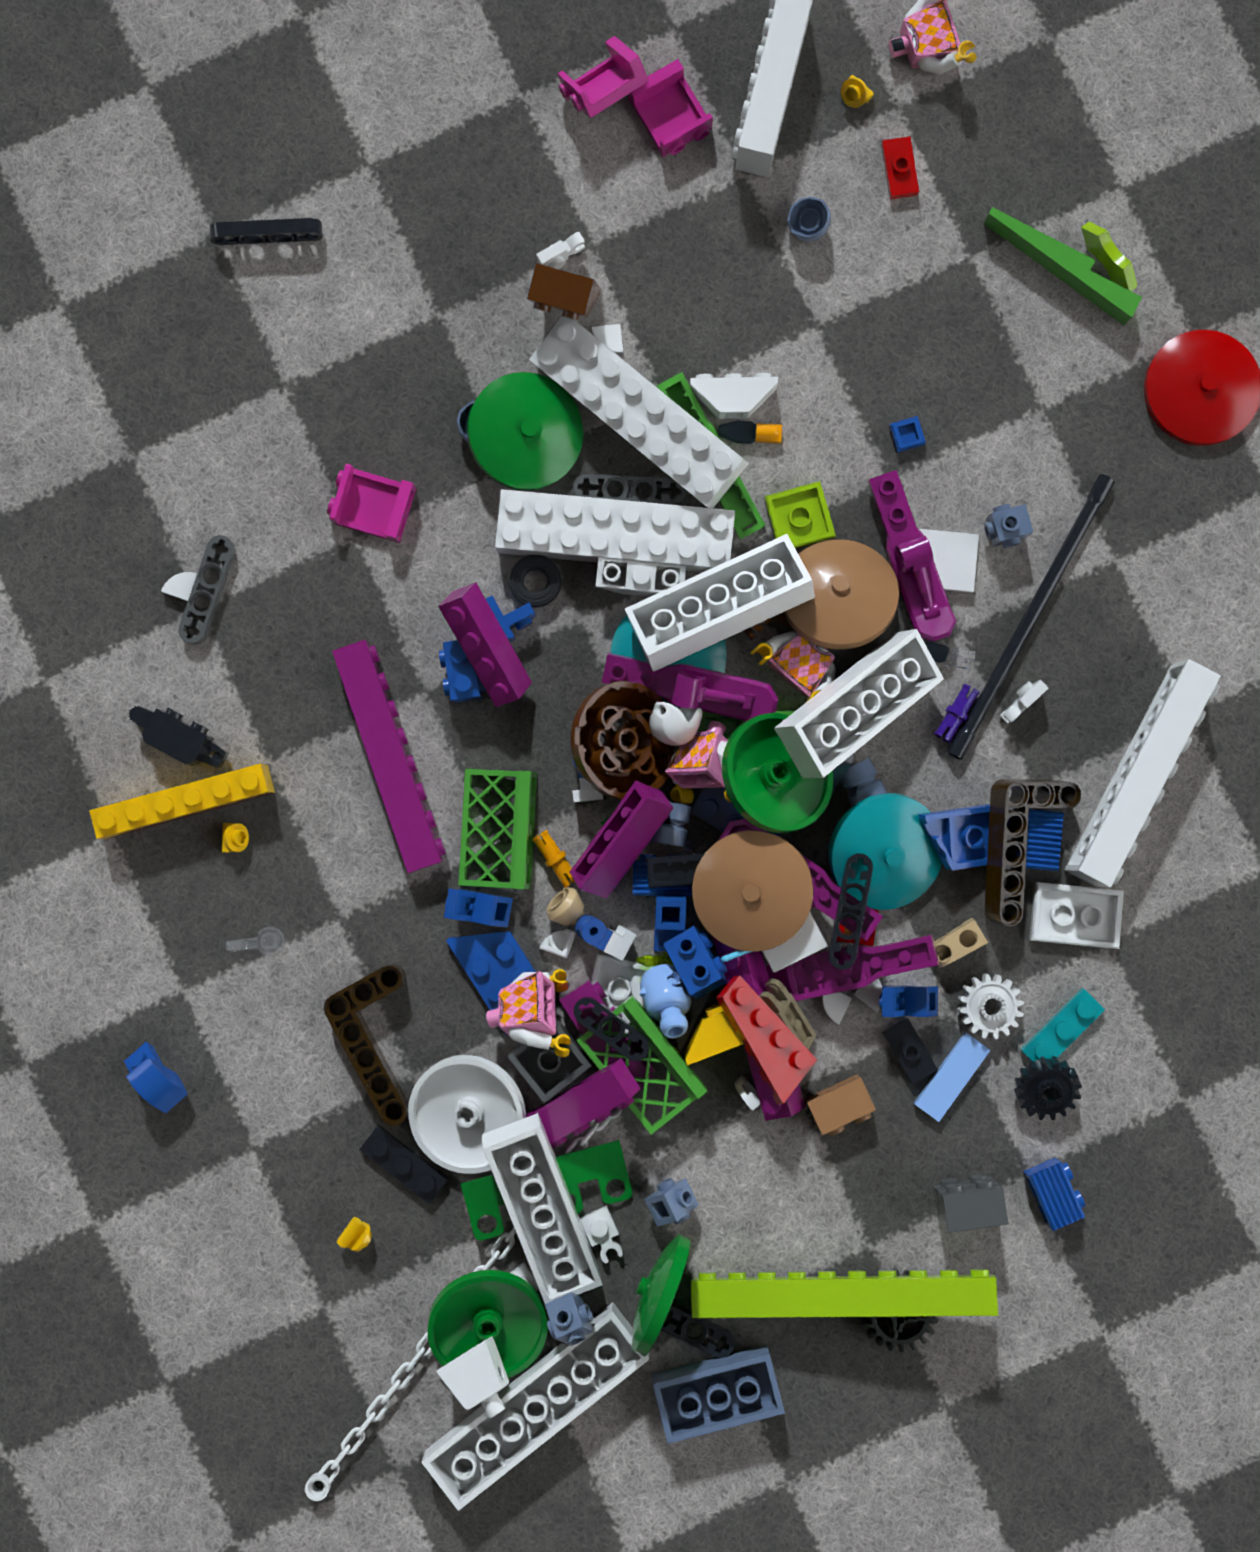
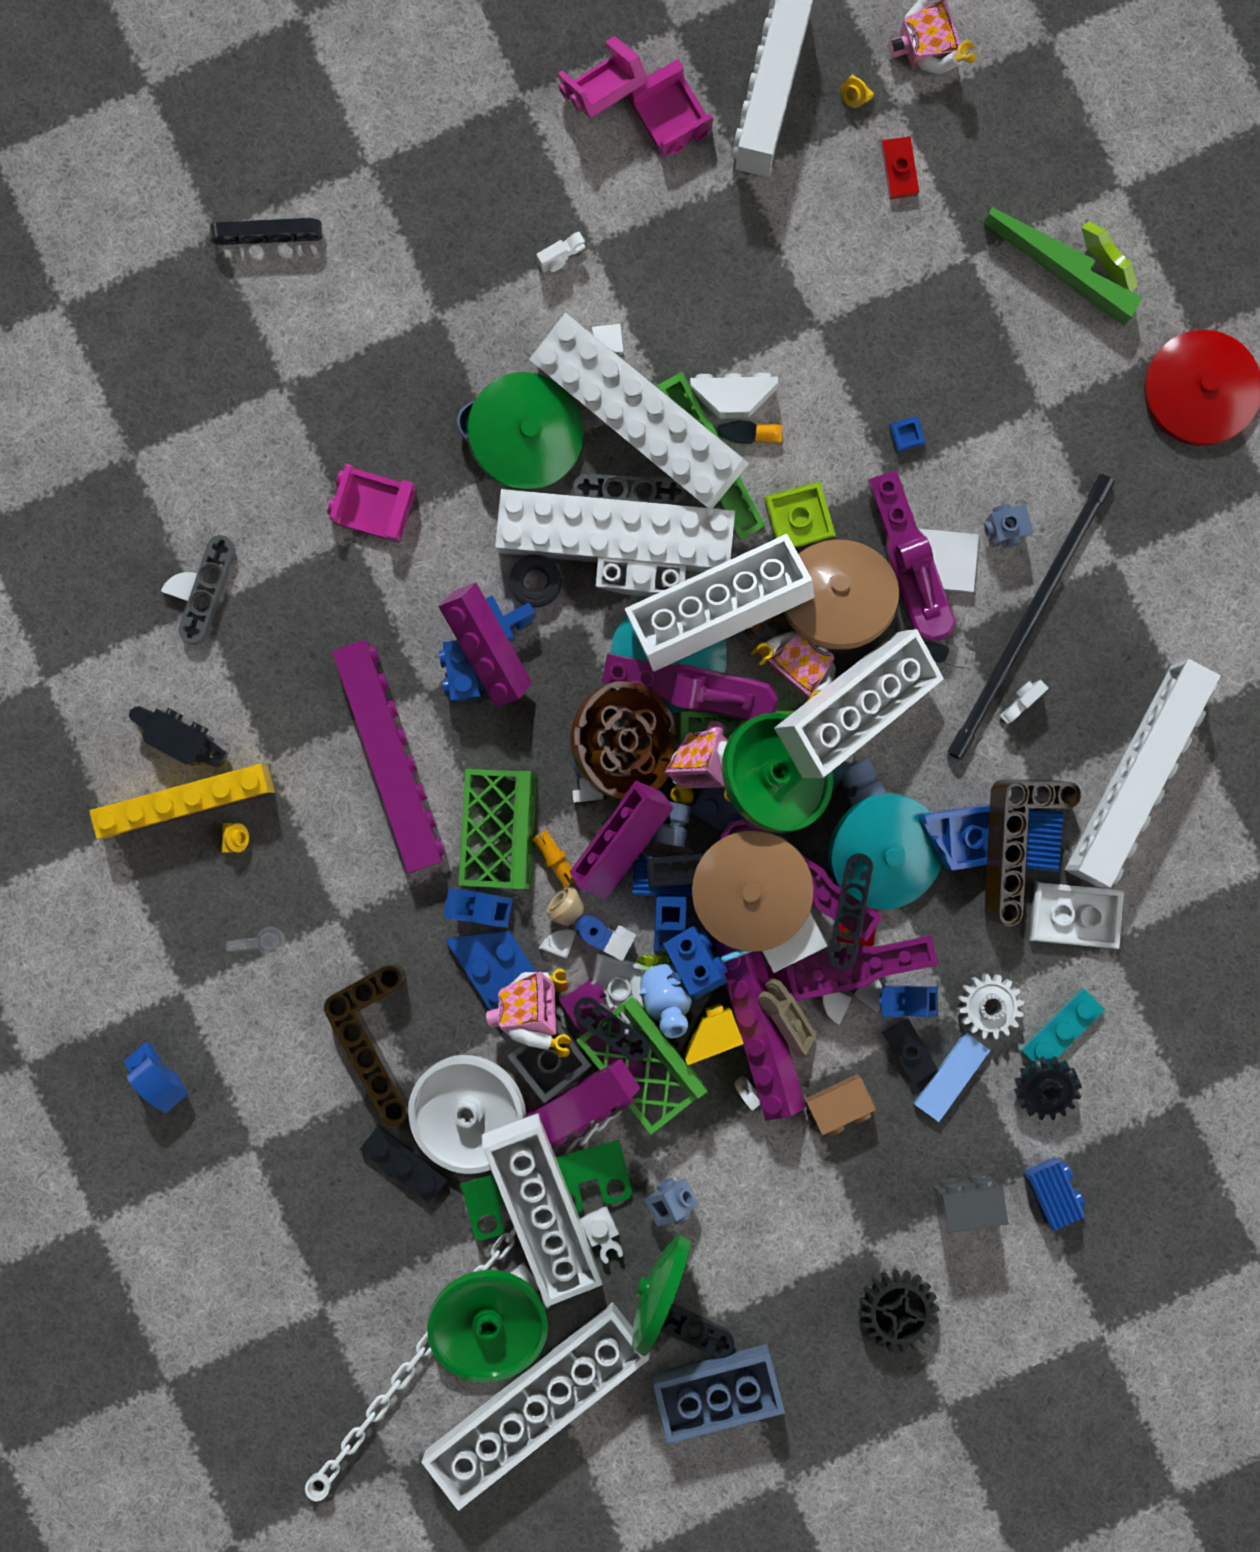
(355, 1235): yellow plate -> none
(477, 1377): white torso -> none
(562, 291): reddish brown slope -> none
(569, 1319): sand blue brick -> none
(675, 725): white helmet -> none
(771, 1043): wing -> none
(809, 219): sand blue hair -> none
(844, 1295): lime brick -> none
(956, 713): dark purple pin -> none
(959, 942): tan leg -> none

